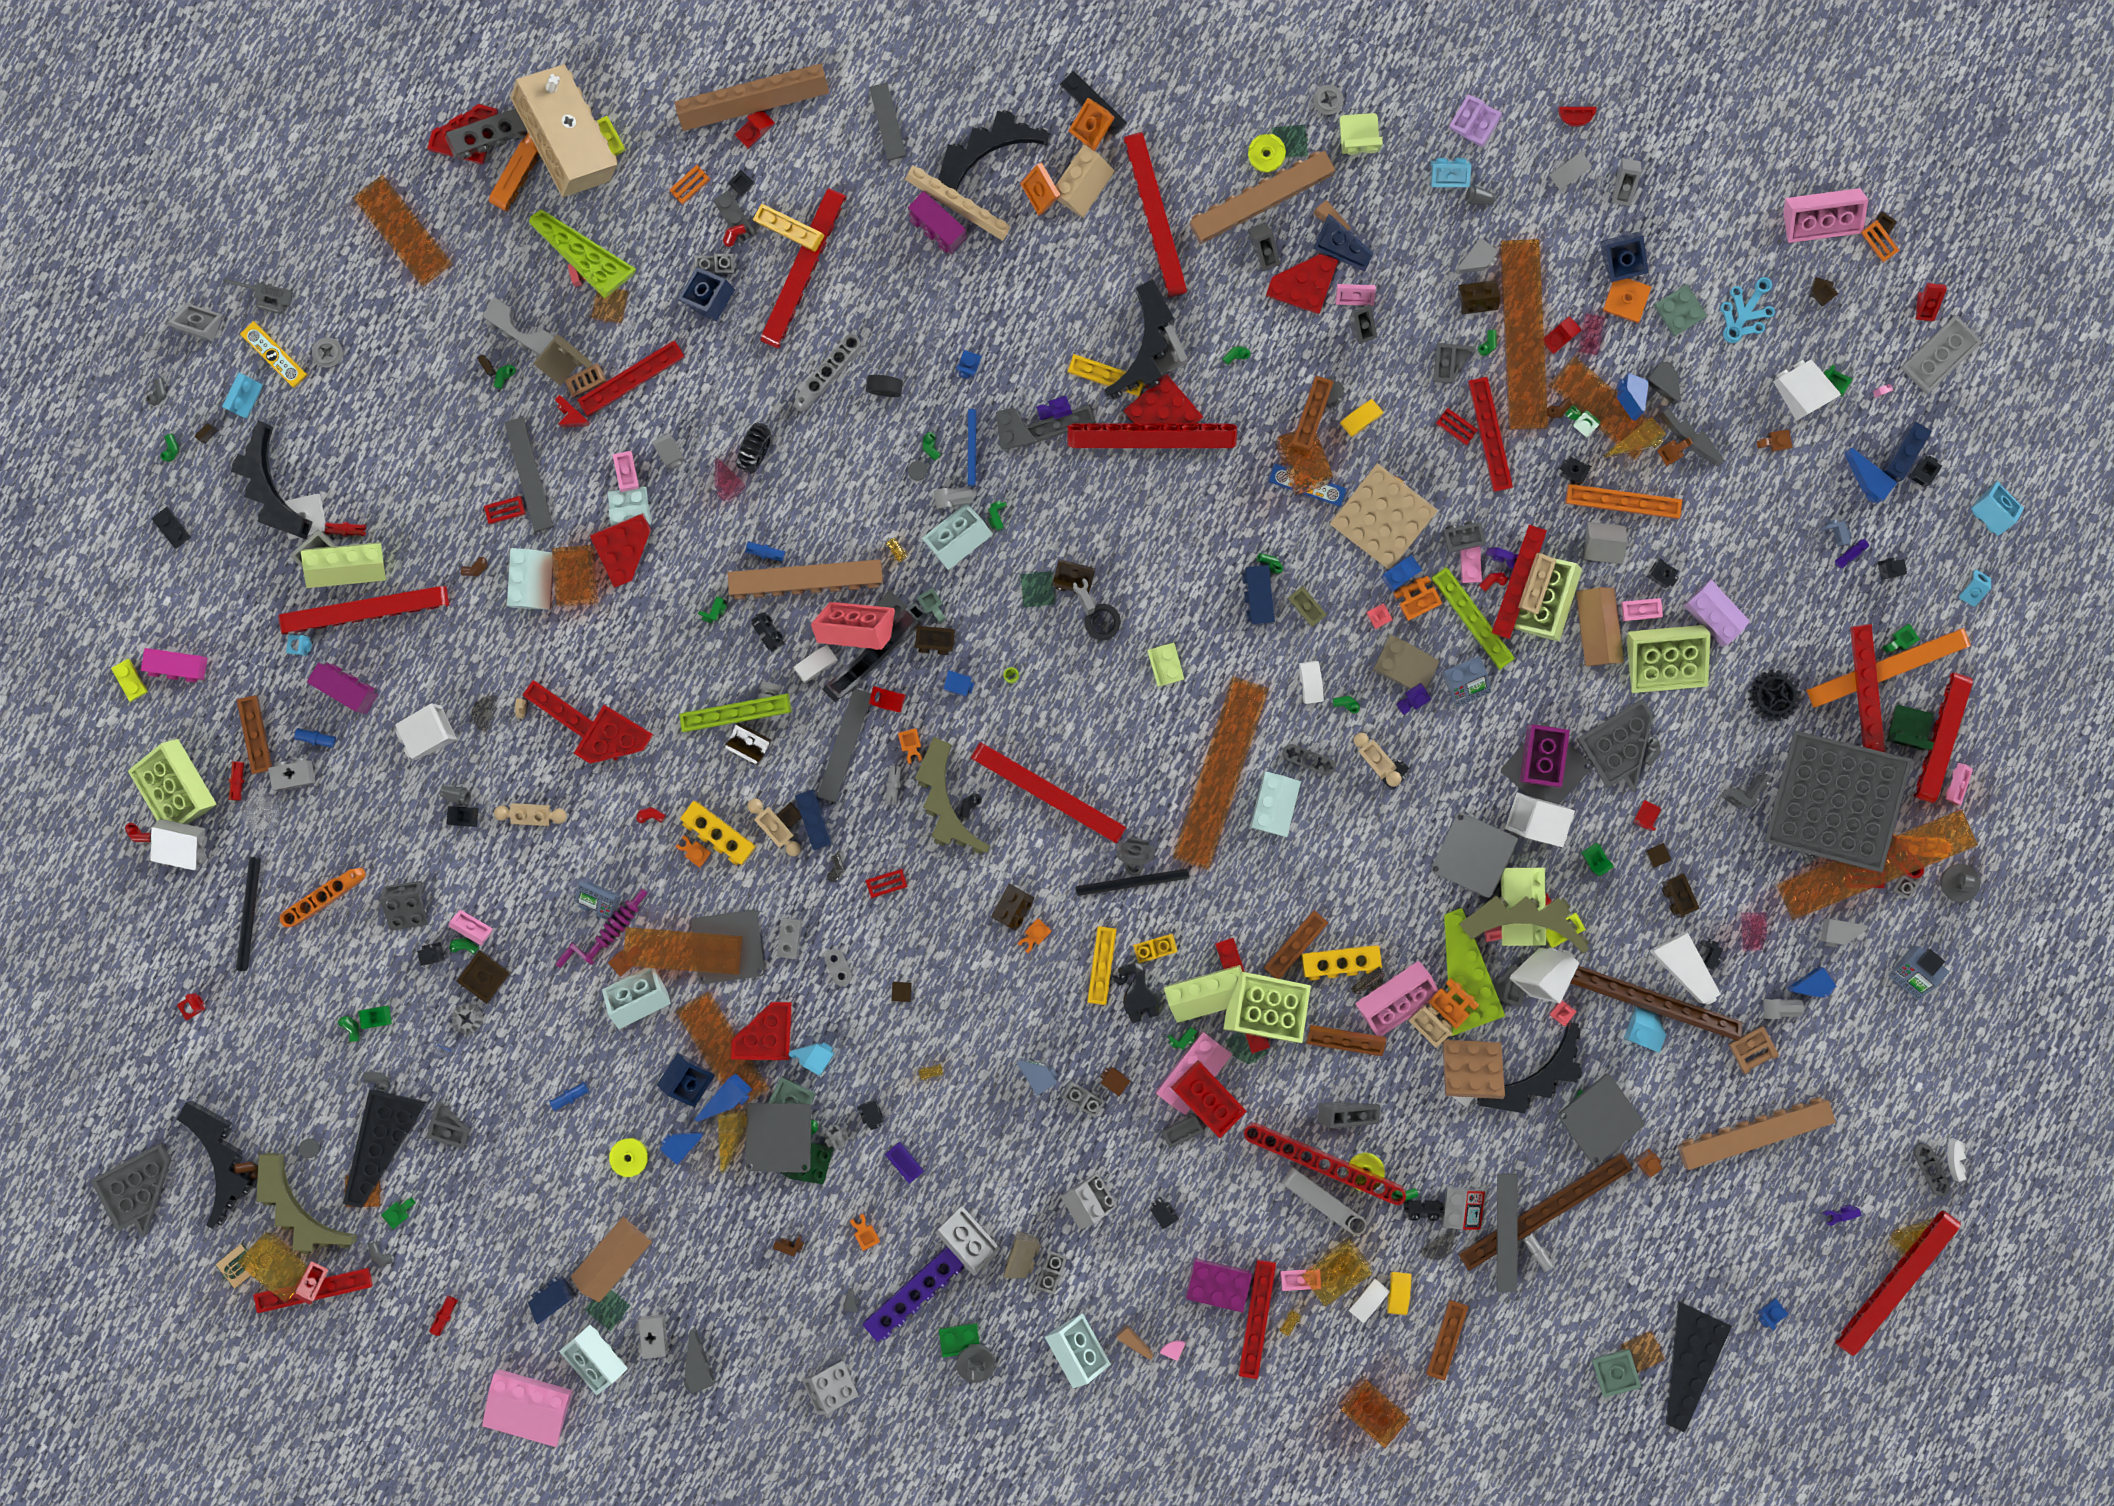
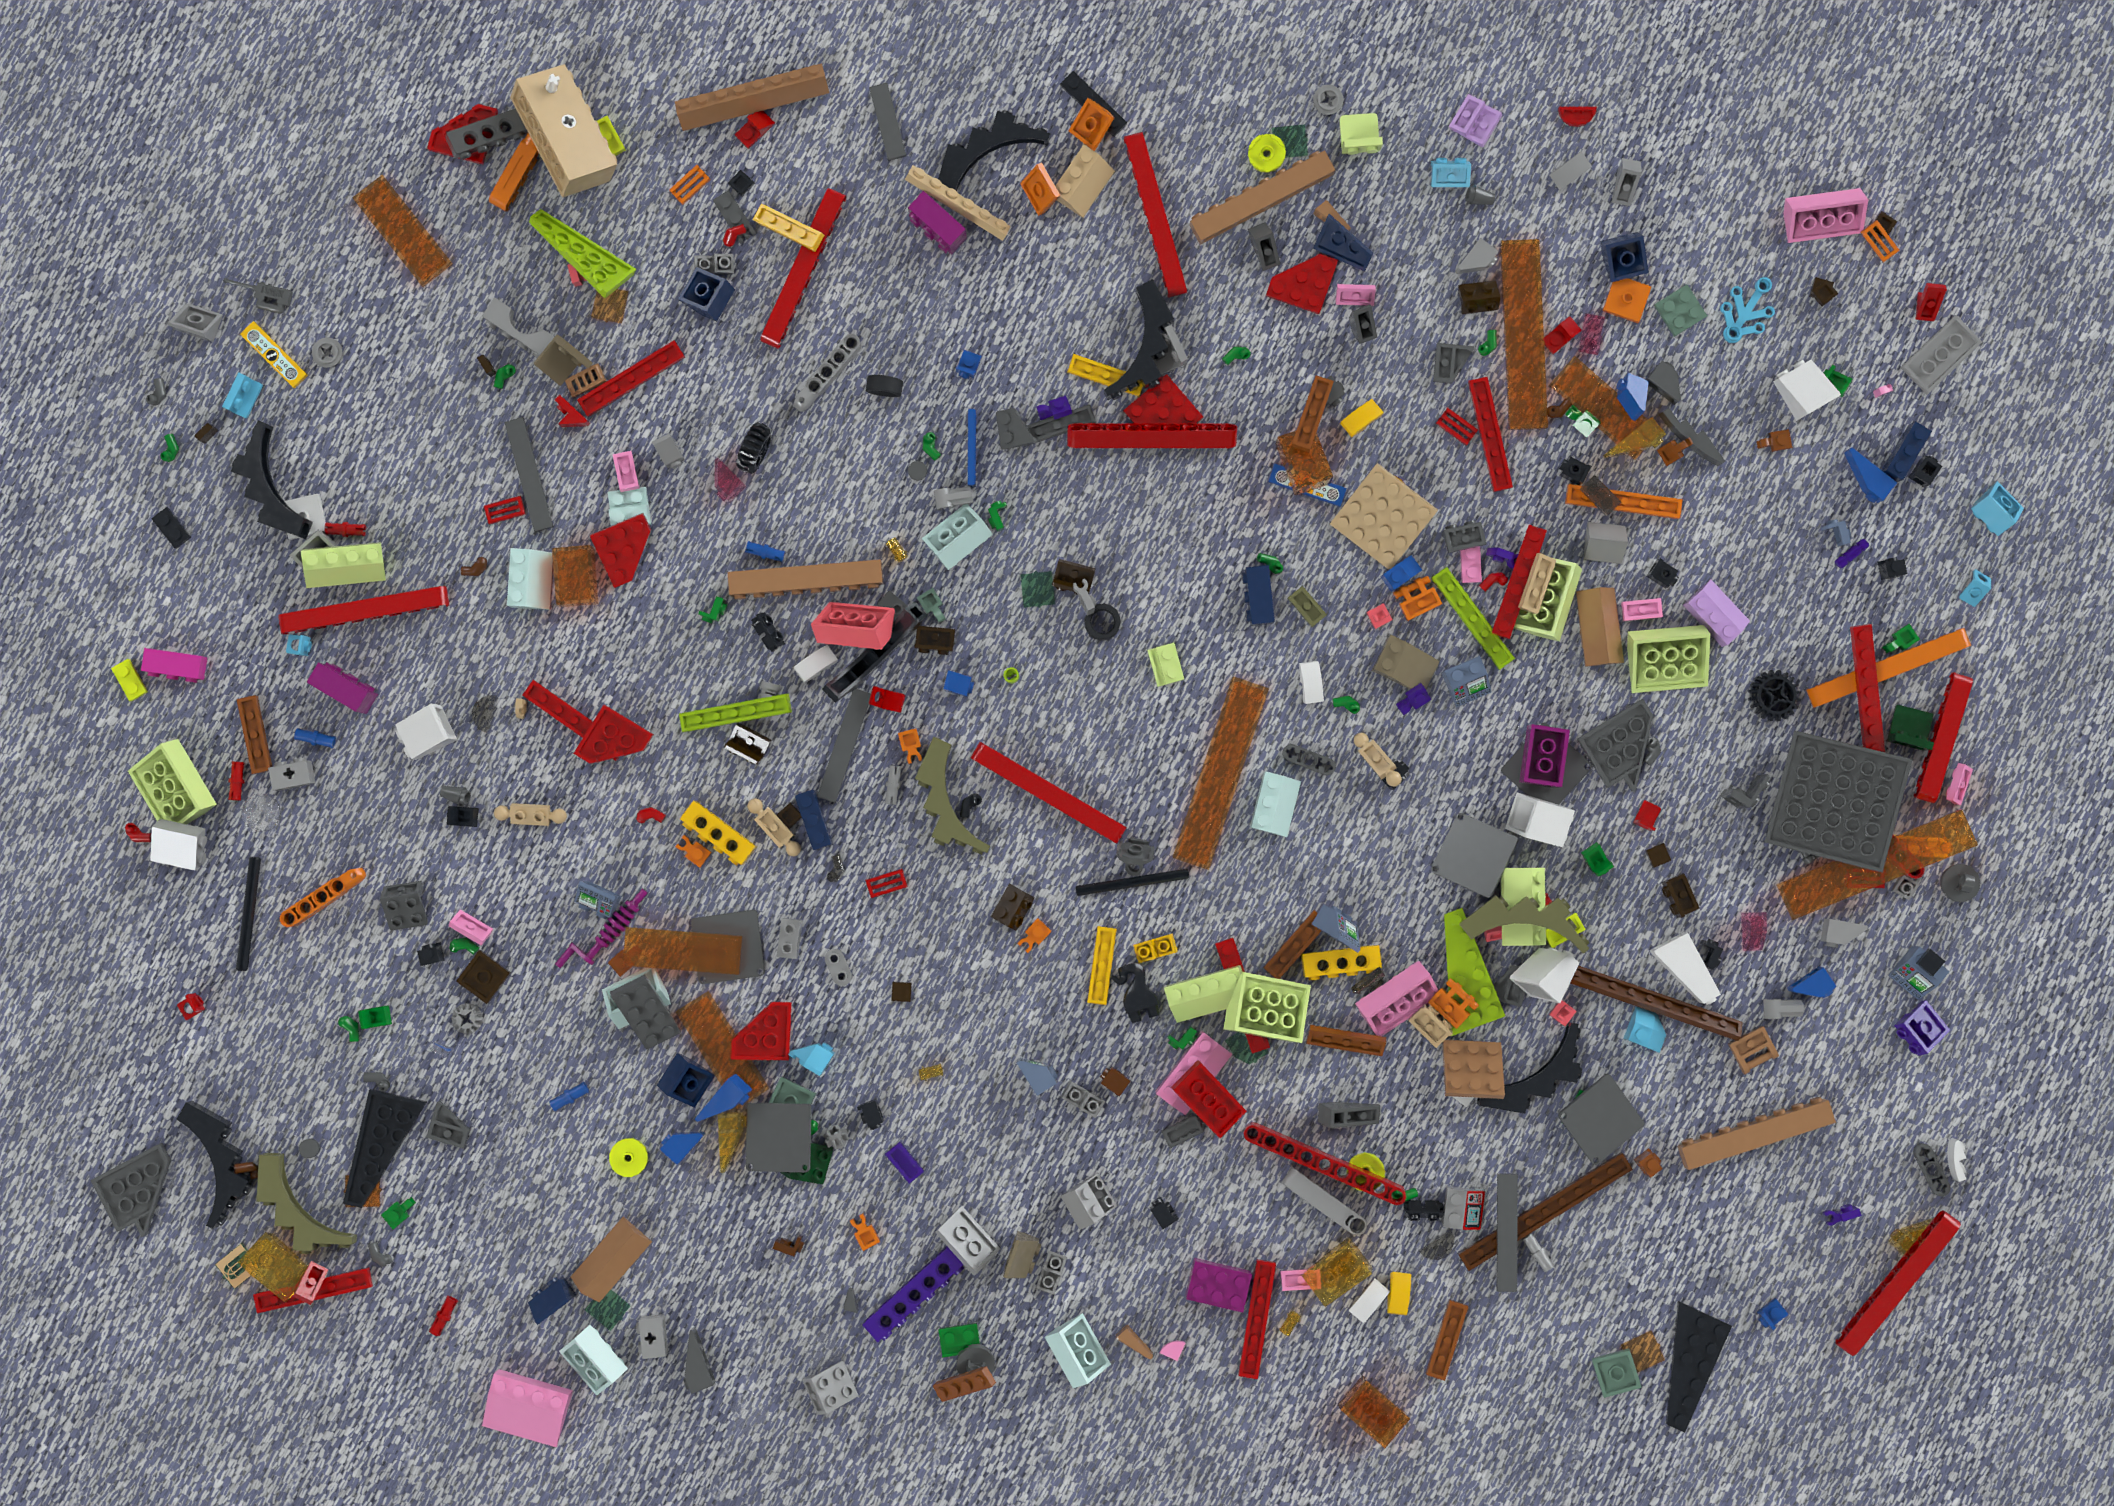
(645, 1012): none -> dark grey plate
(964, 1384): none -> dark orange plate
(1338, 926): none -> sand blue slope
(1600, 495): none -> clear smoke plate
(1922, 1028): none -> dark purple plate

